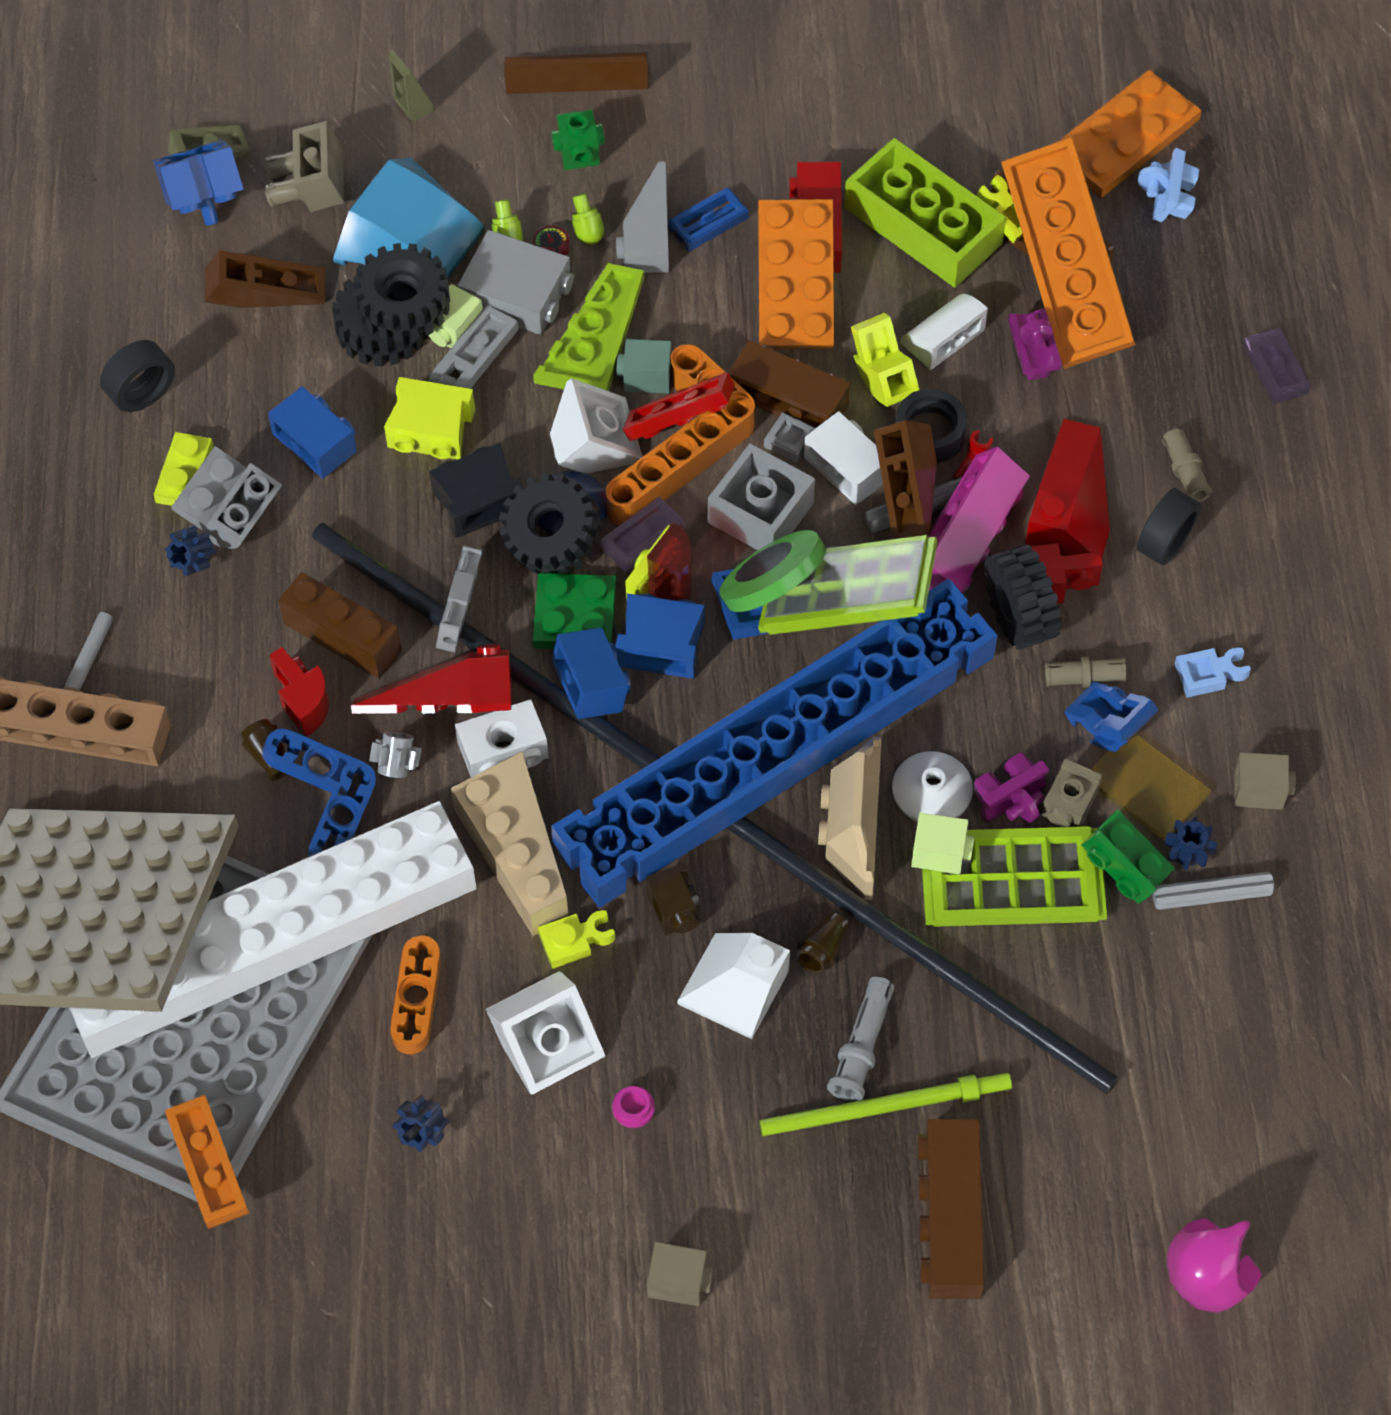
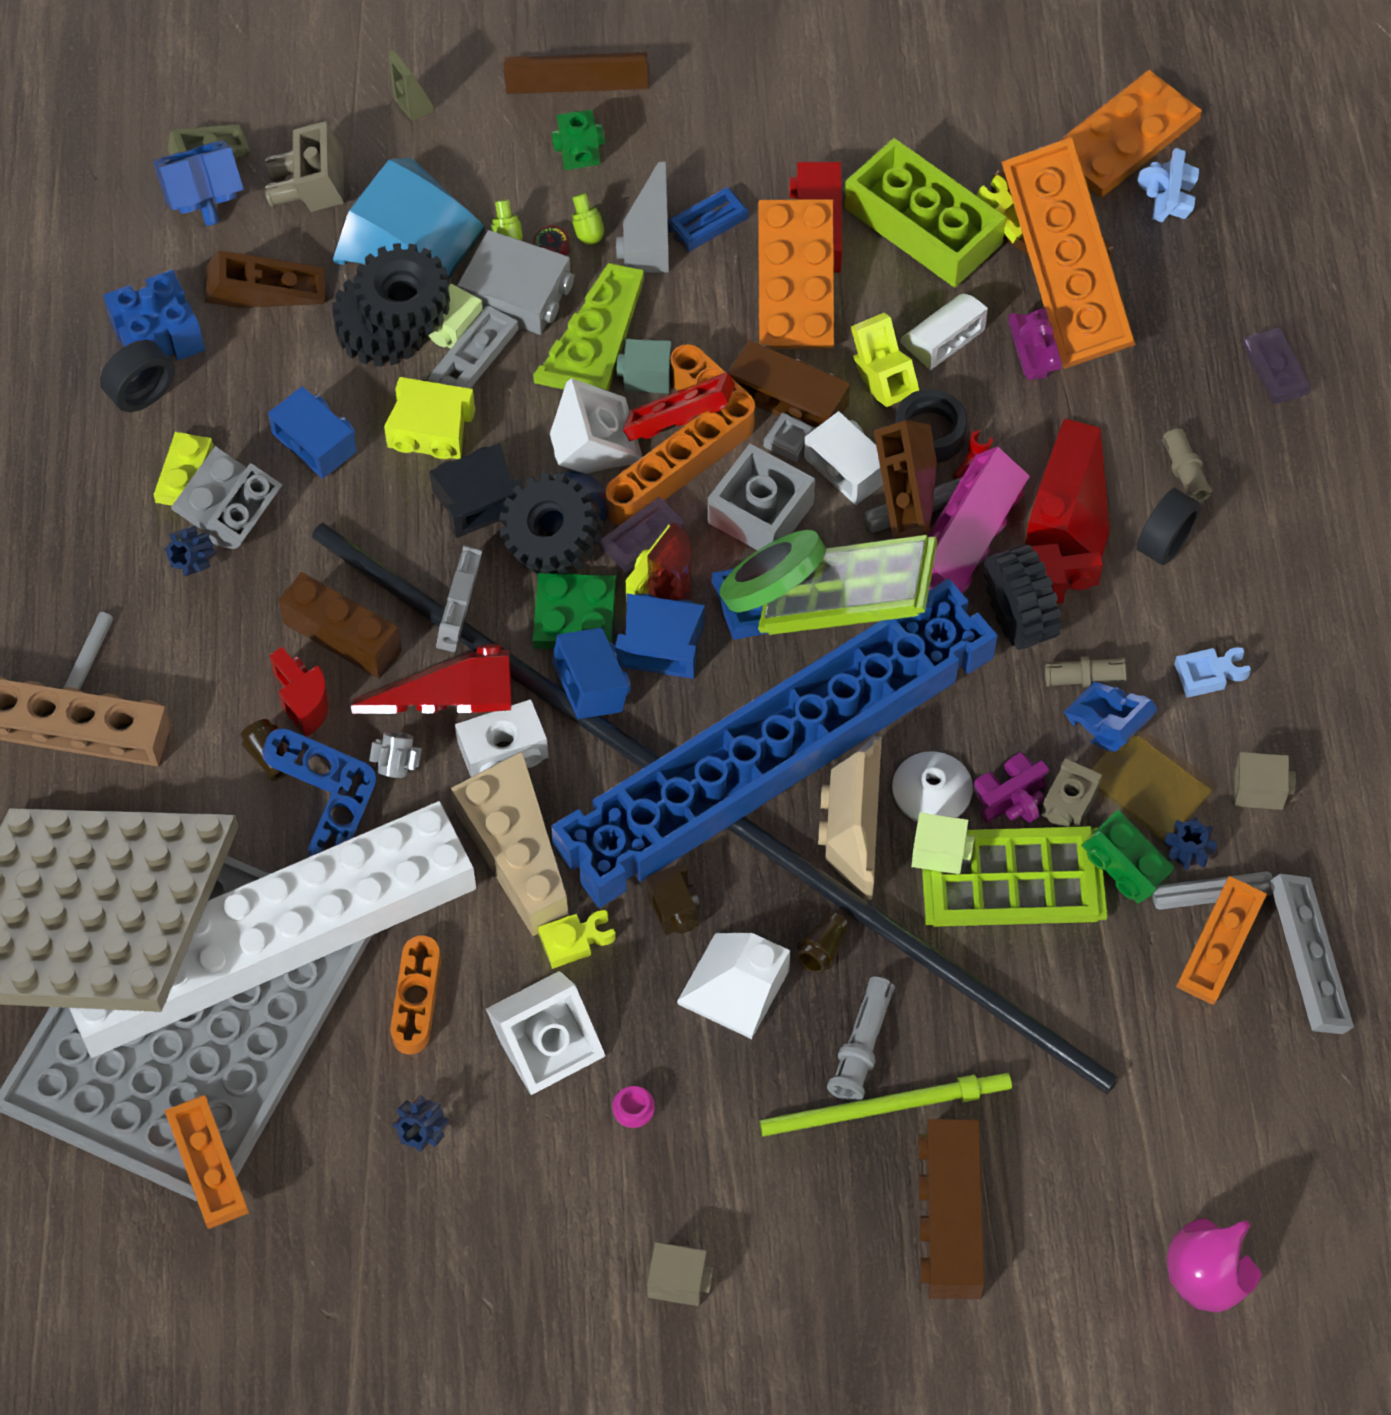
(156, 315): none -> blue brick
(1221, 940): none -> orange plate
(1311, 954): none -> light grey plate

